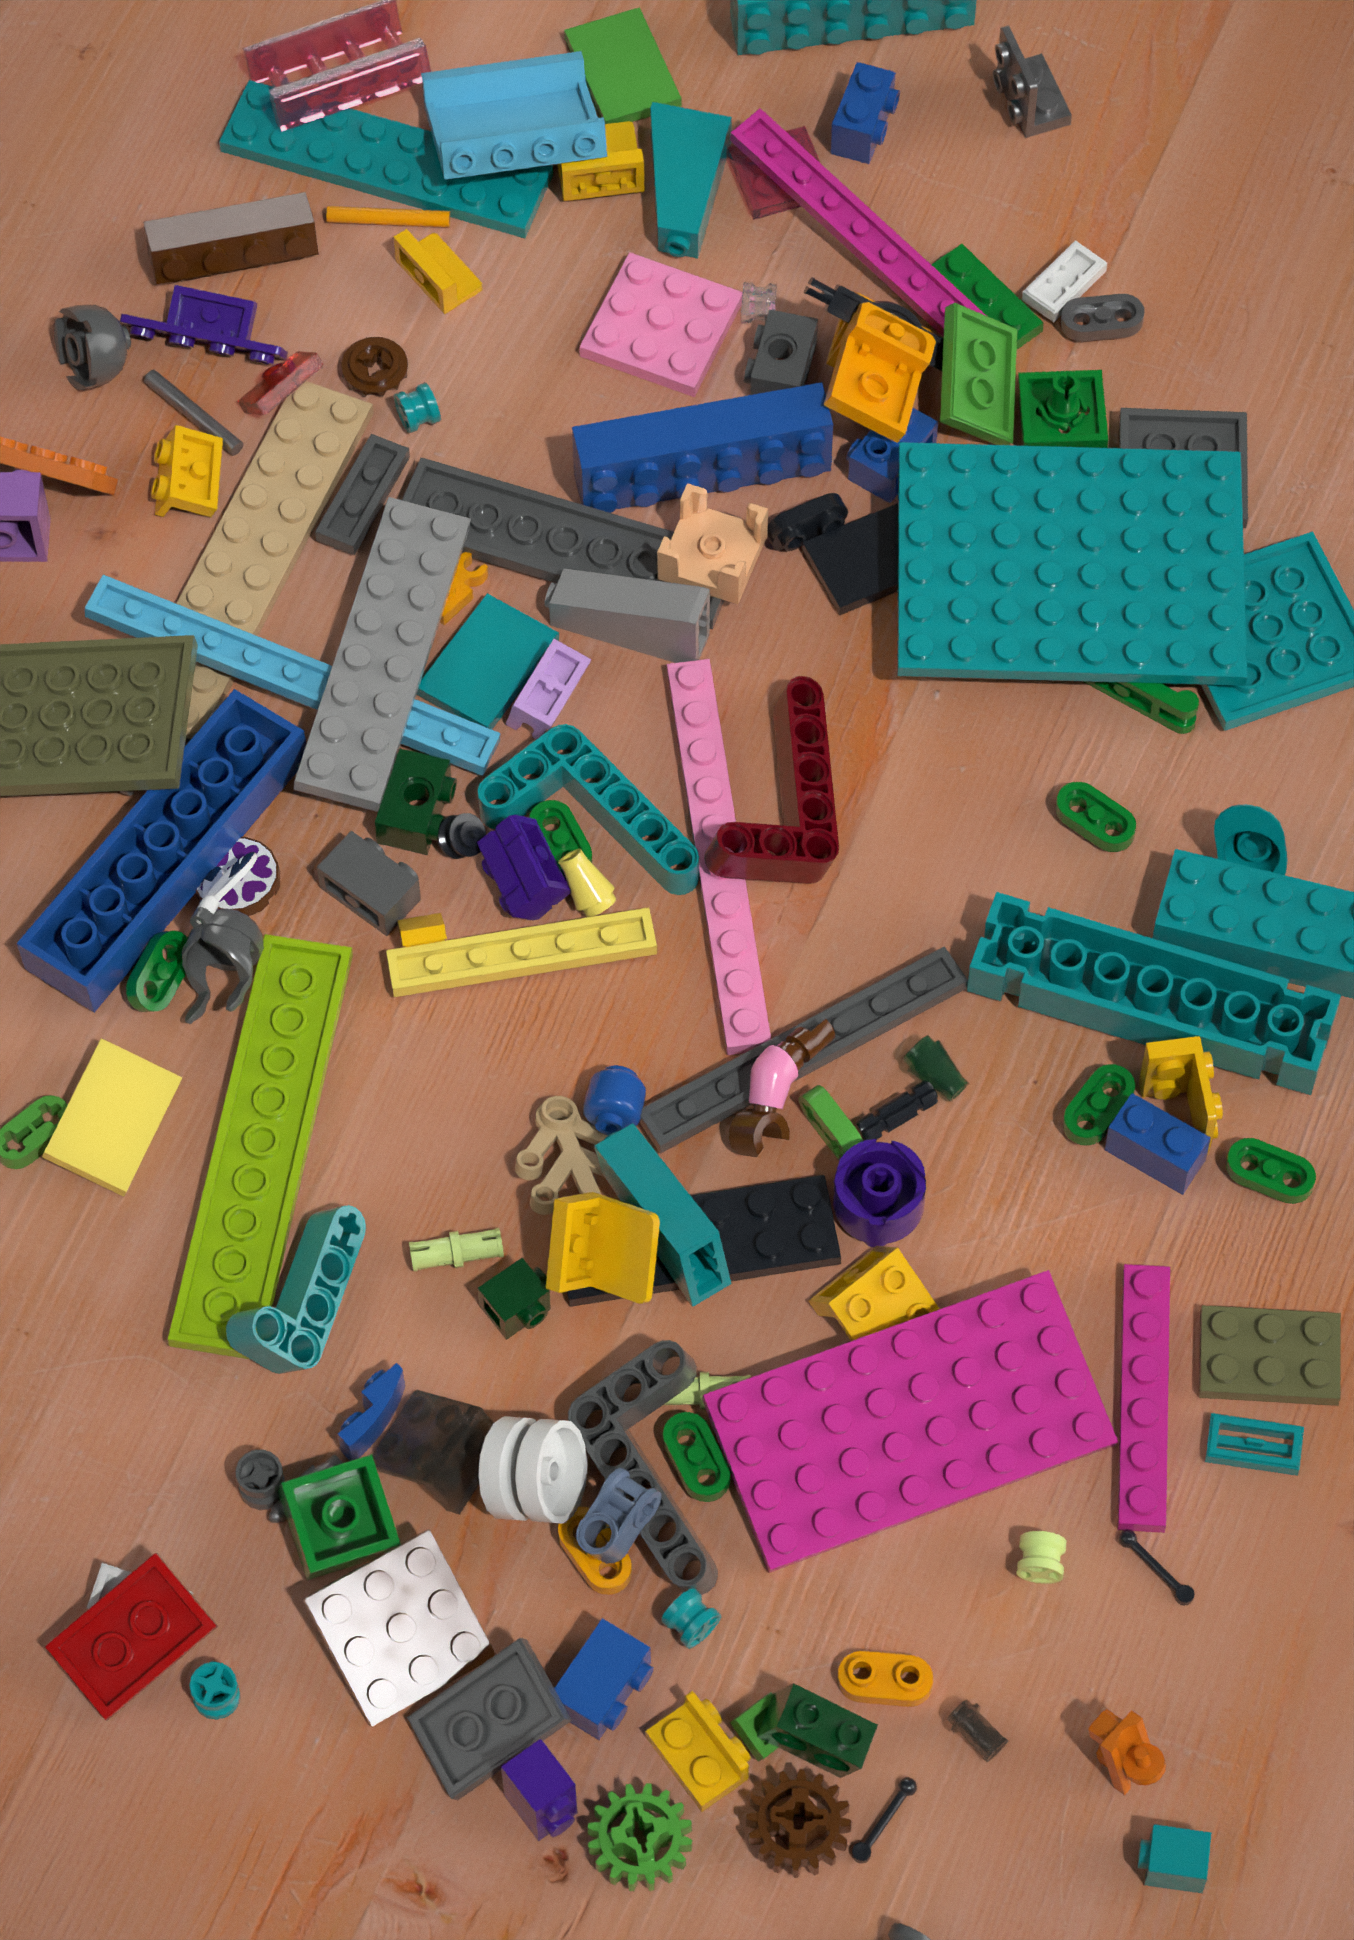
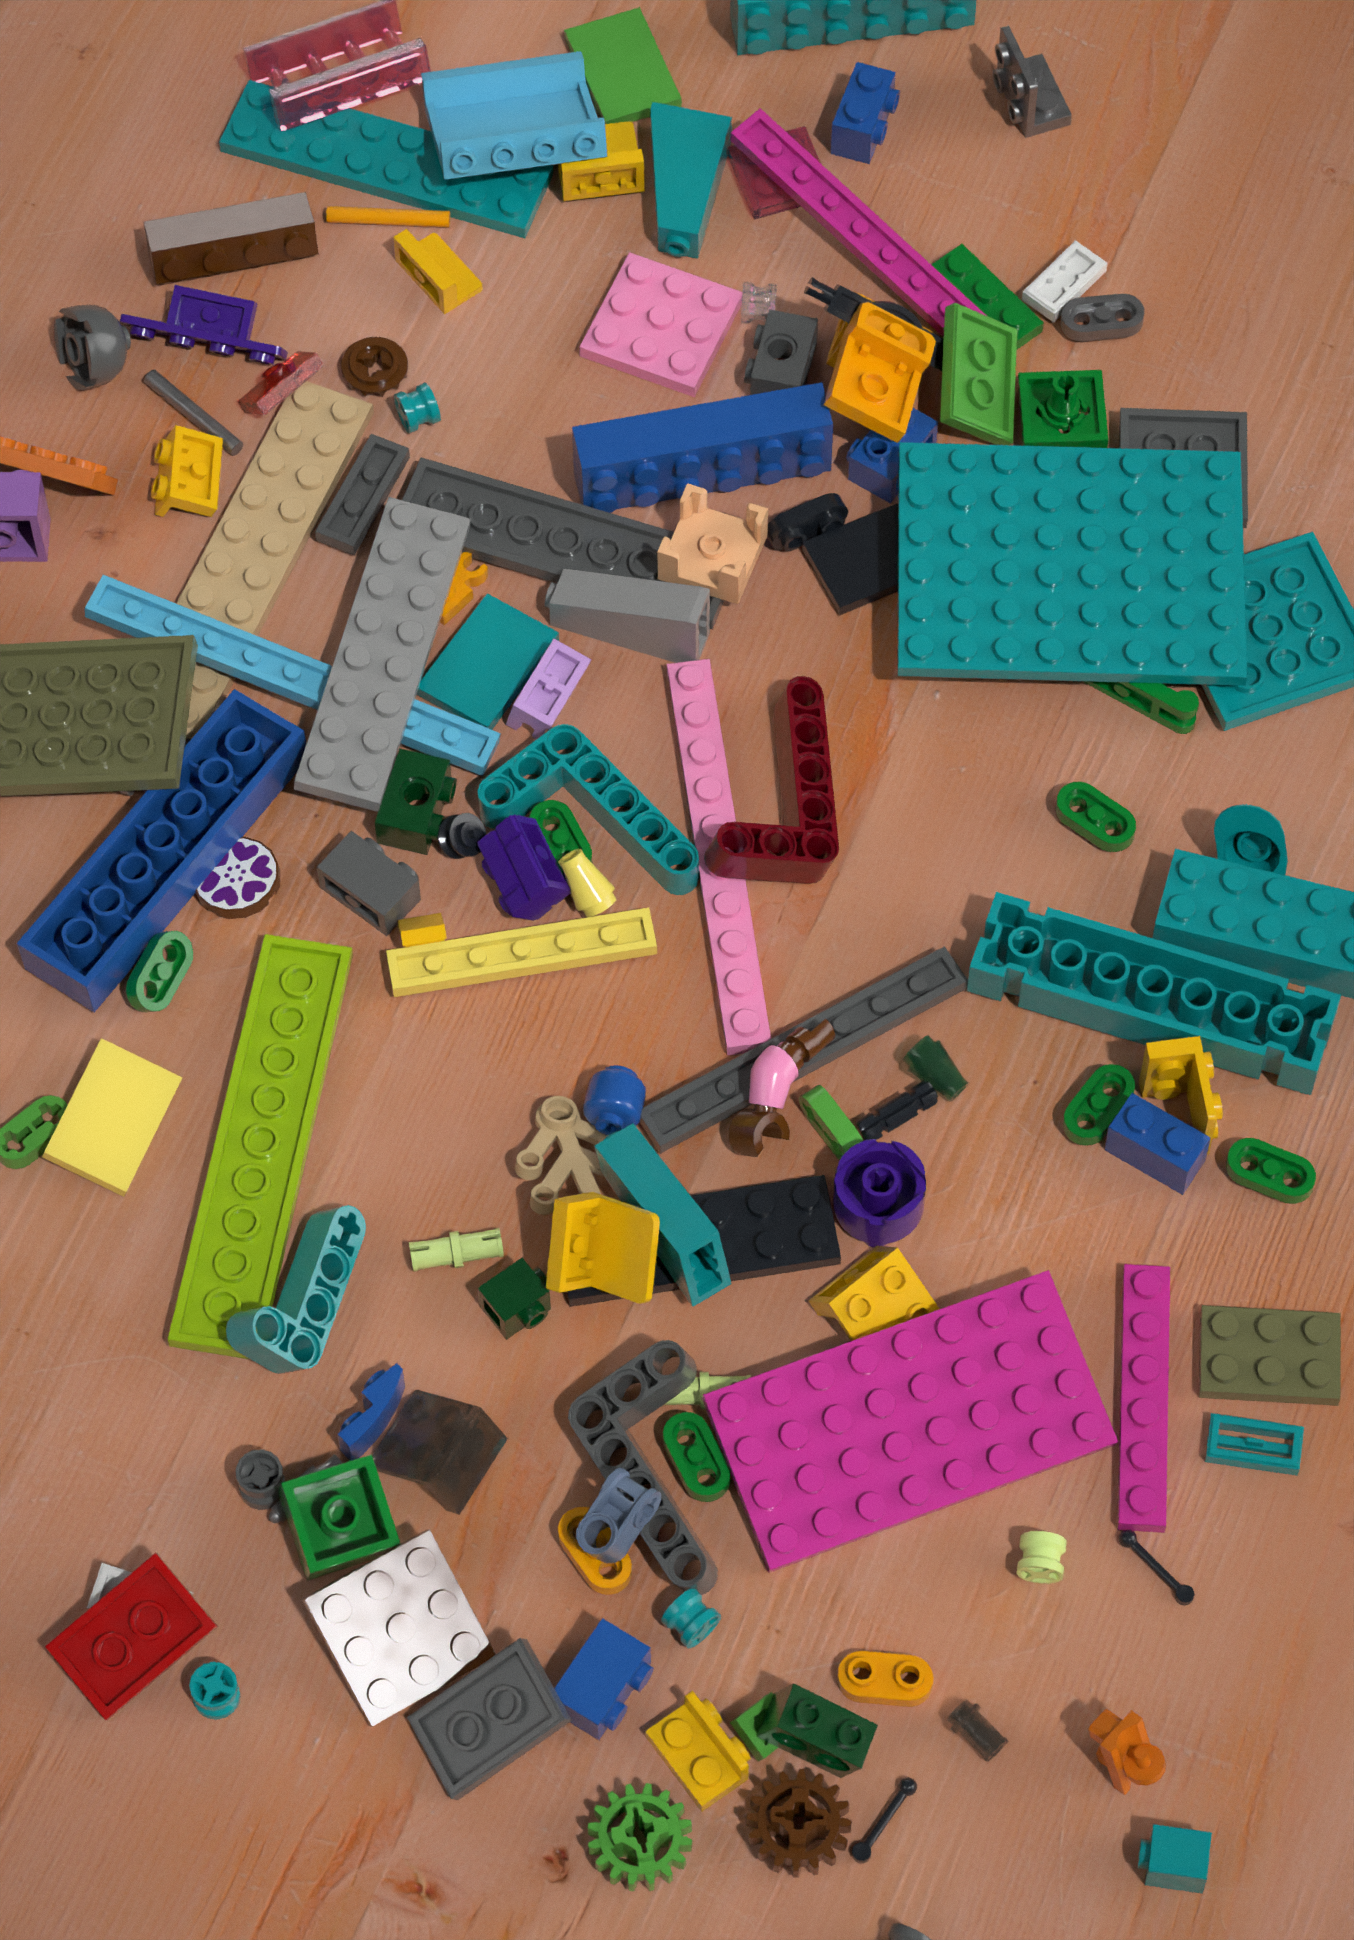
(221, 939): dark grey hair -> none
(533, 1469): white wheel -> none
(540, 1791): dark purple brick -> none

